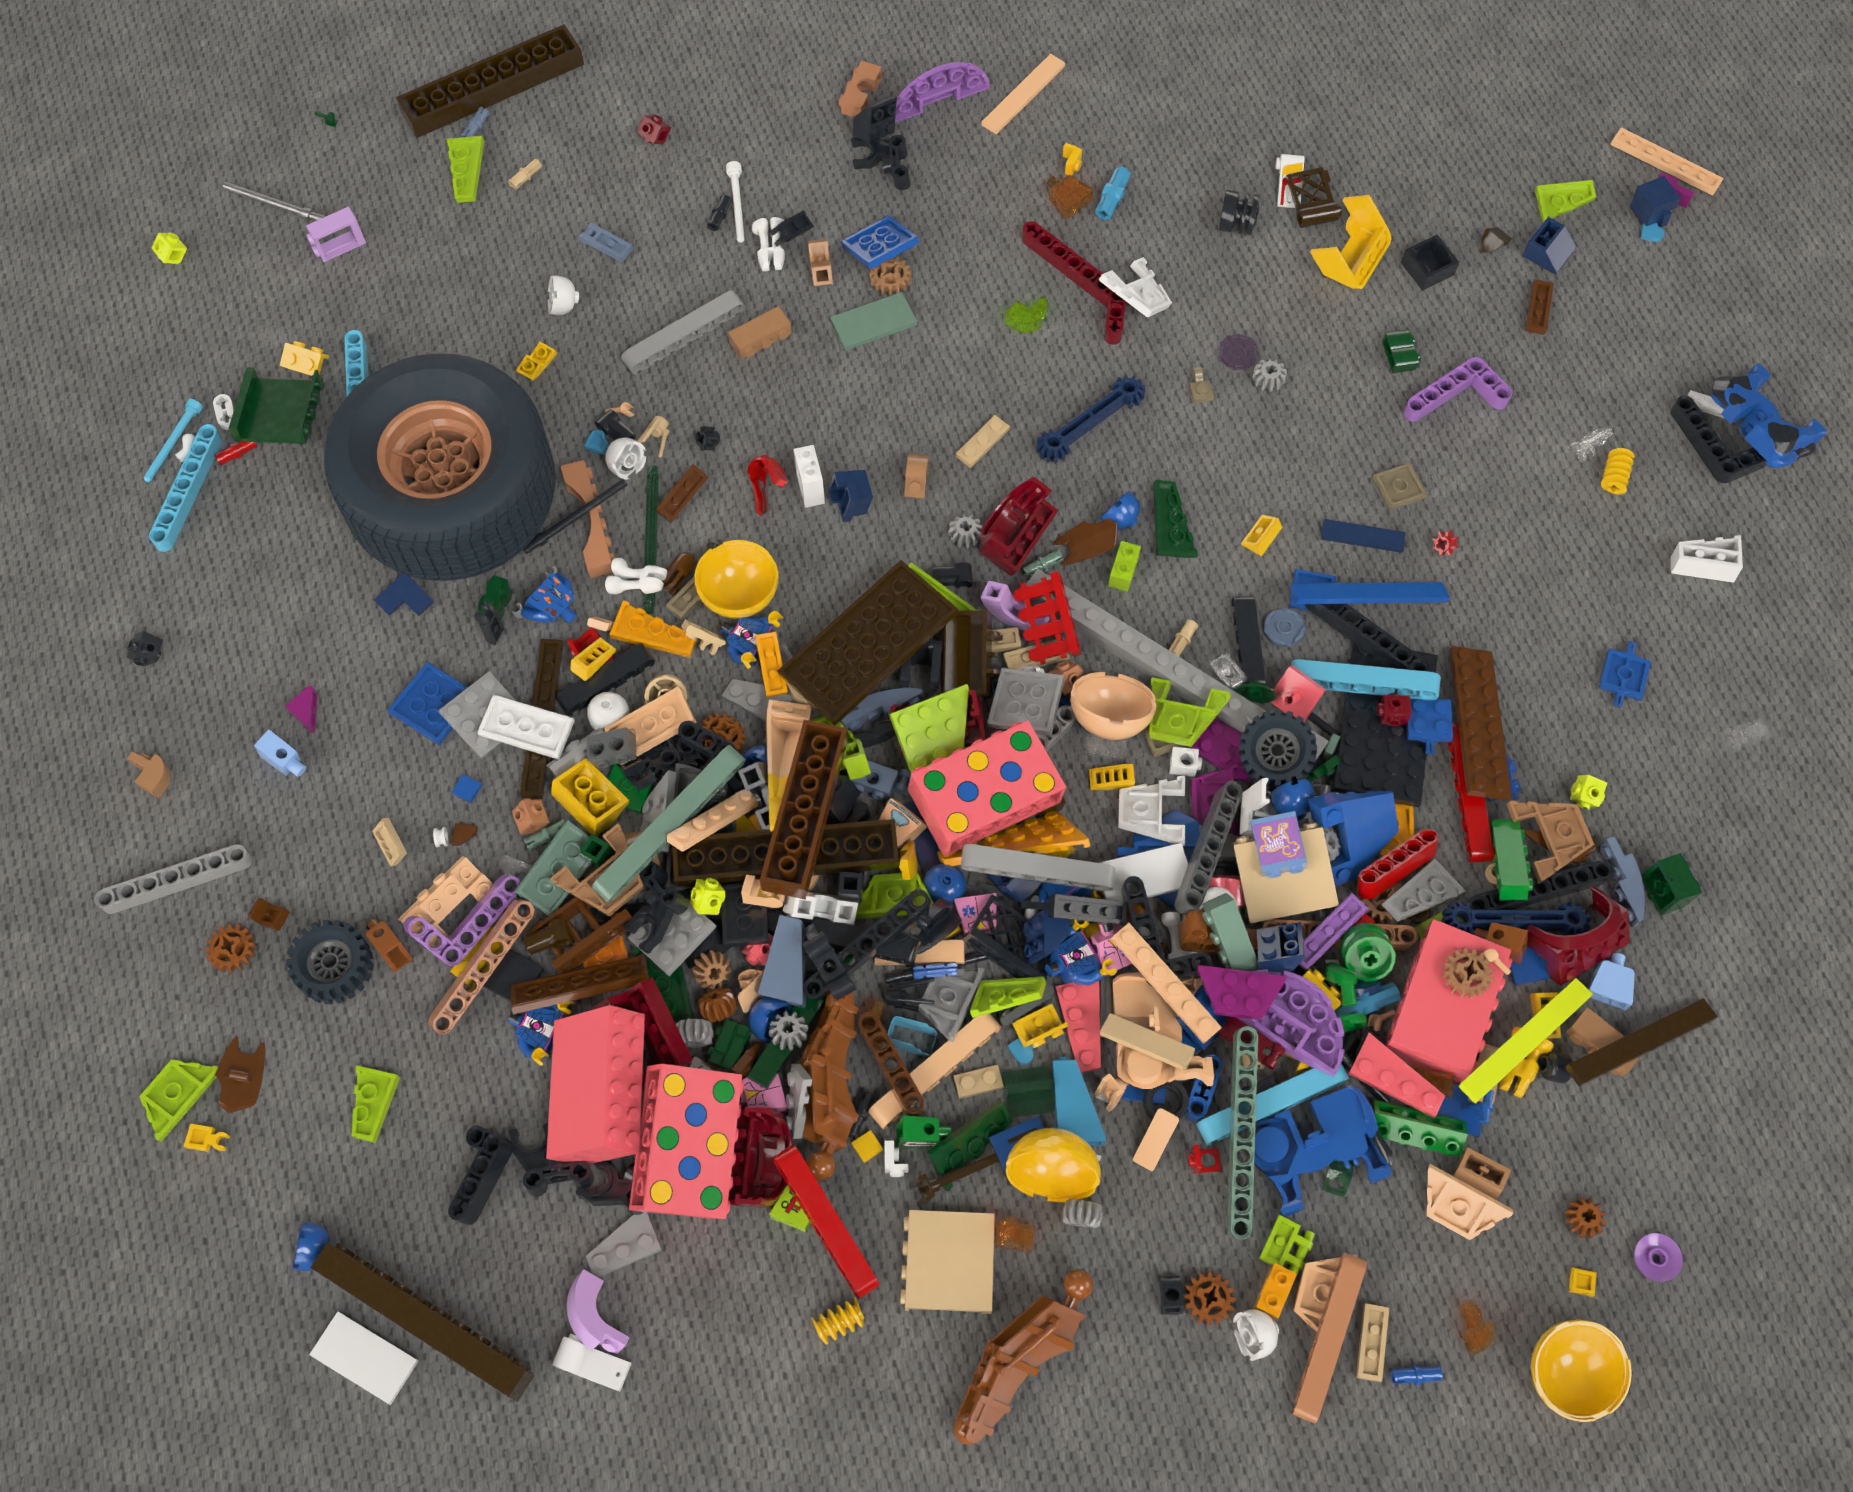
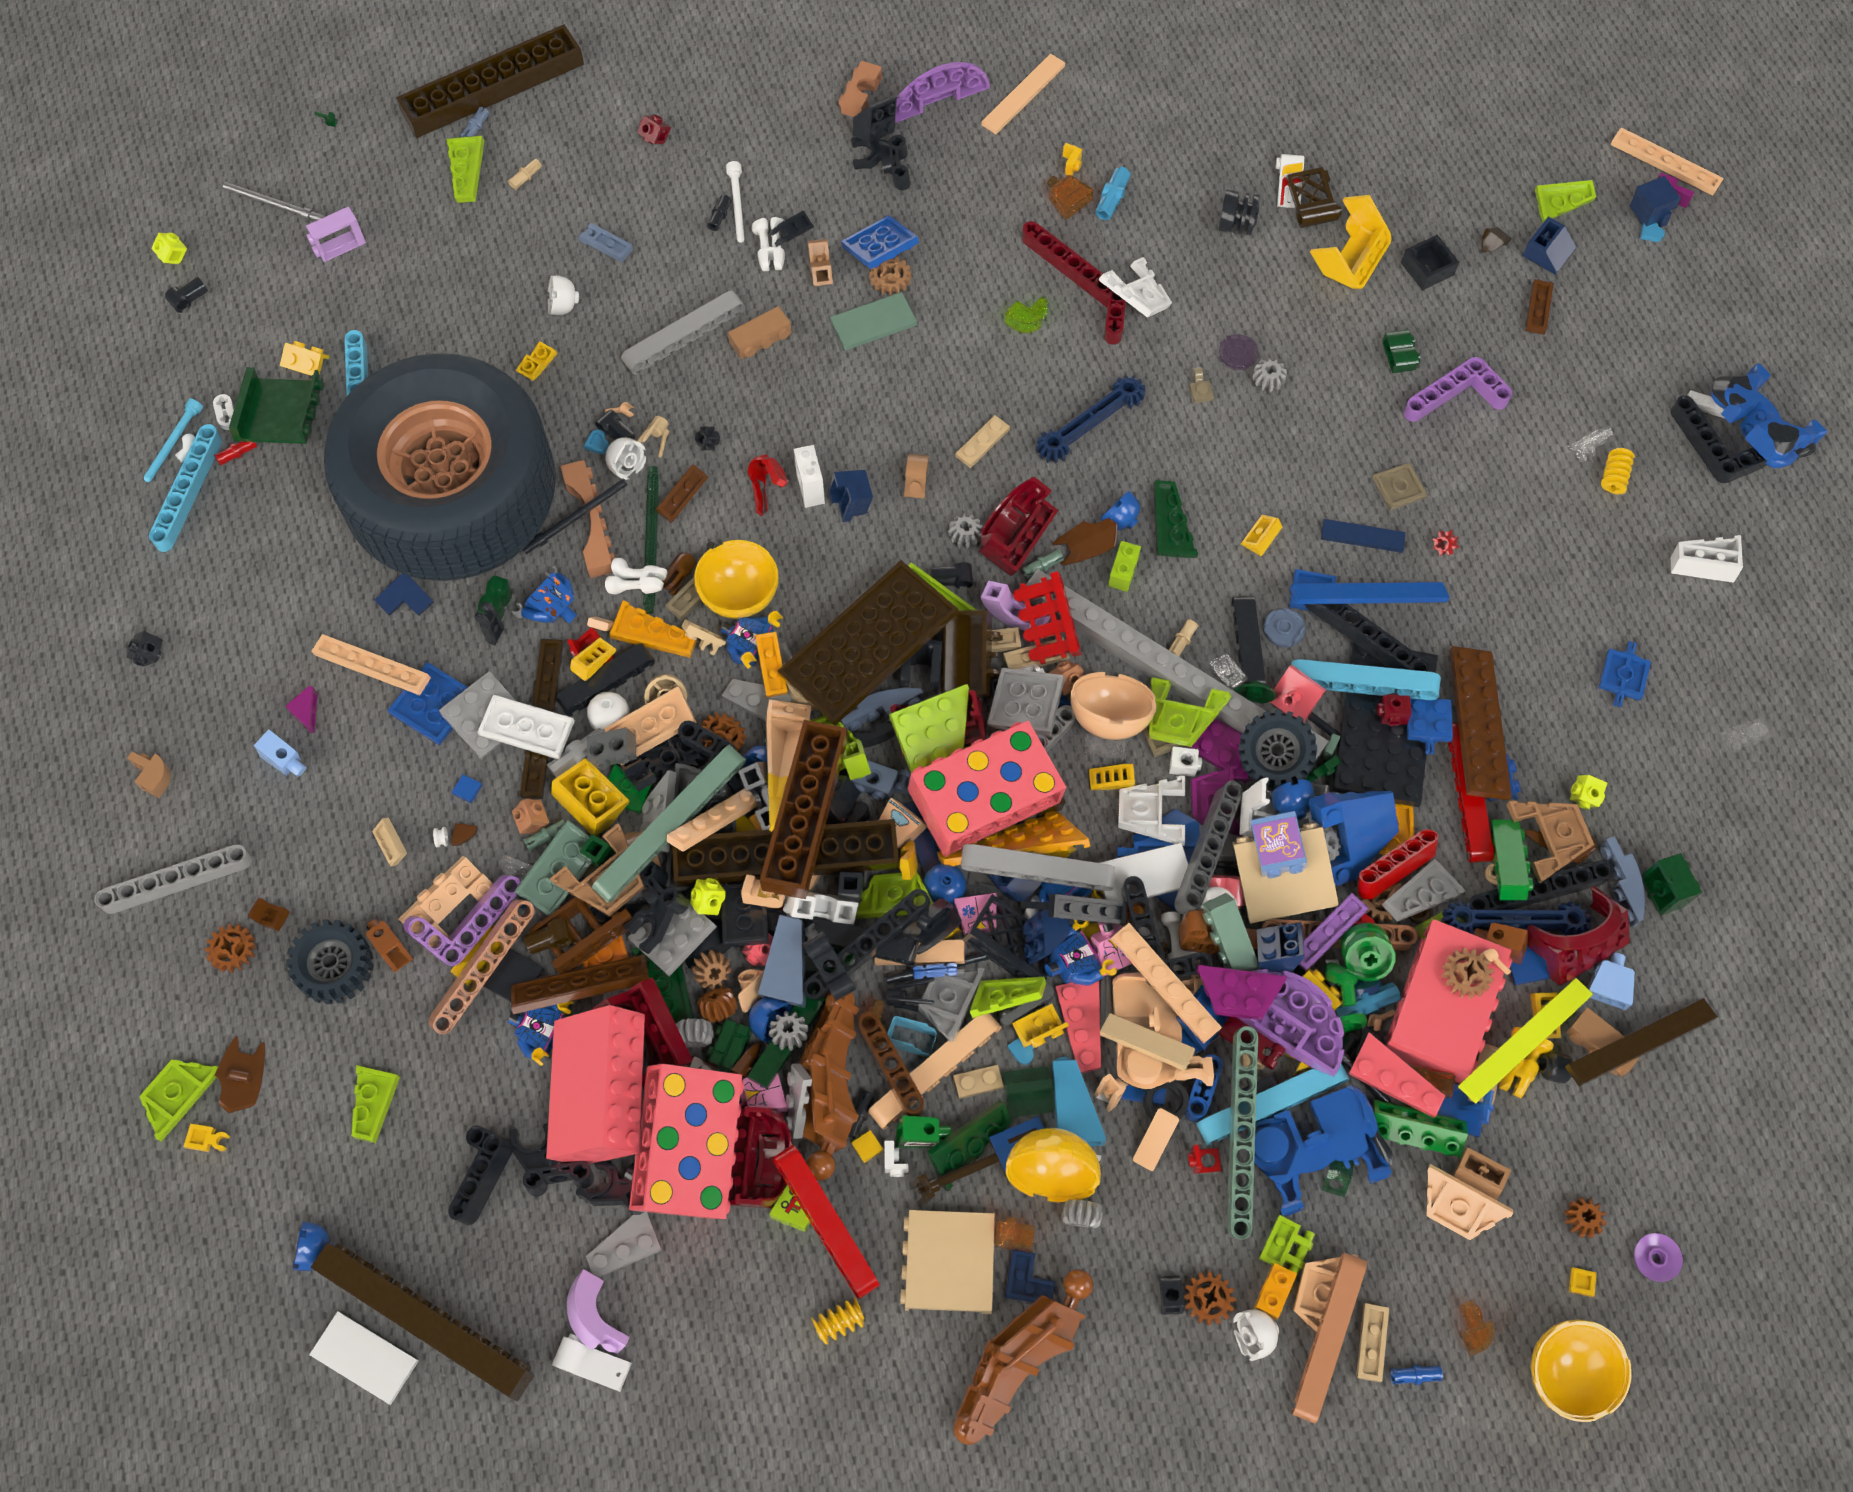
(182, 297): none -> black piece
(371, 664): none -> light nougat plate
(1020, 1282): none -> dark blue tile

